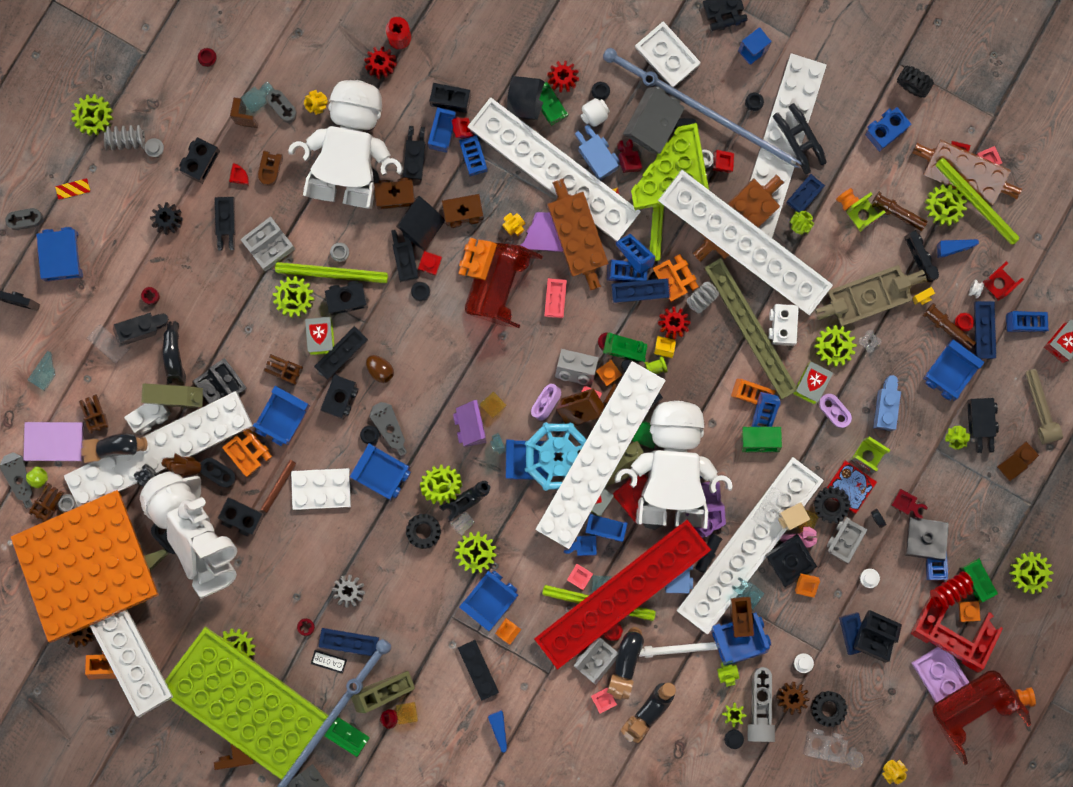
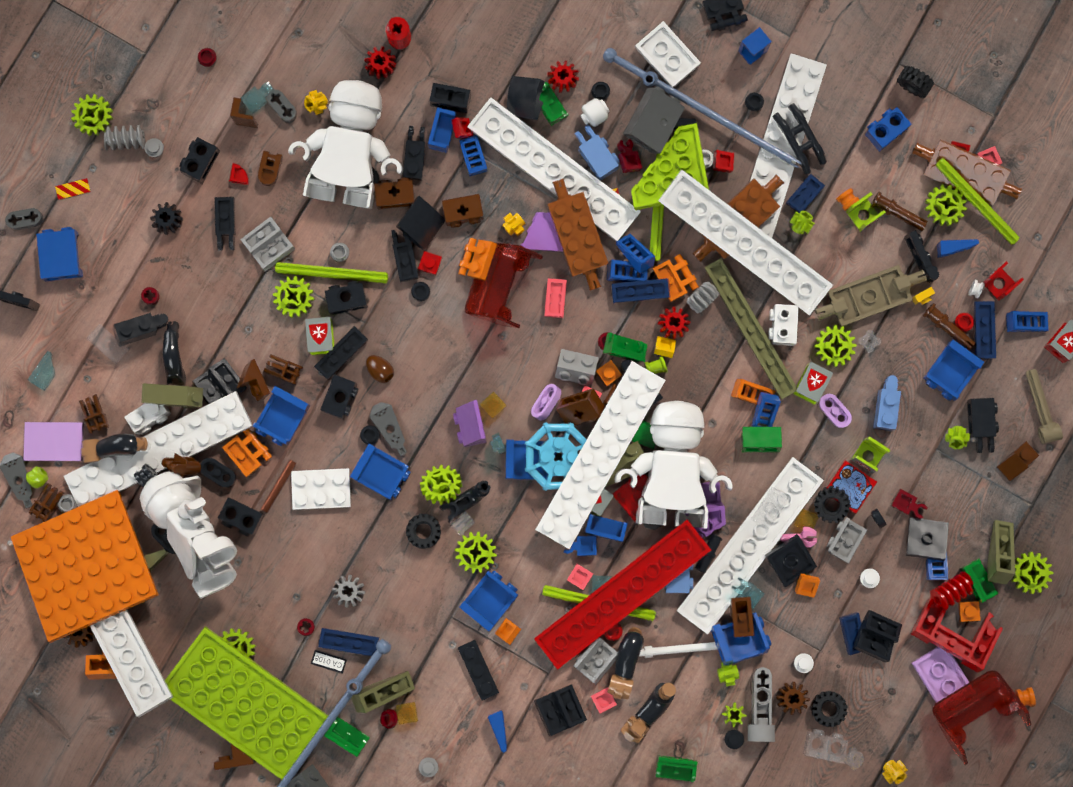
(252, 376): none -> reddish brown slope
(428, 767): none -> light grey plate
(560, 710): none -> black slope
(676, 768): none -> green hinge
(793, 517): tan brick -> none
(1001, 553): none -> olive slope

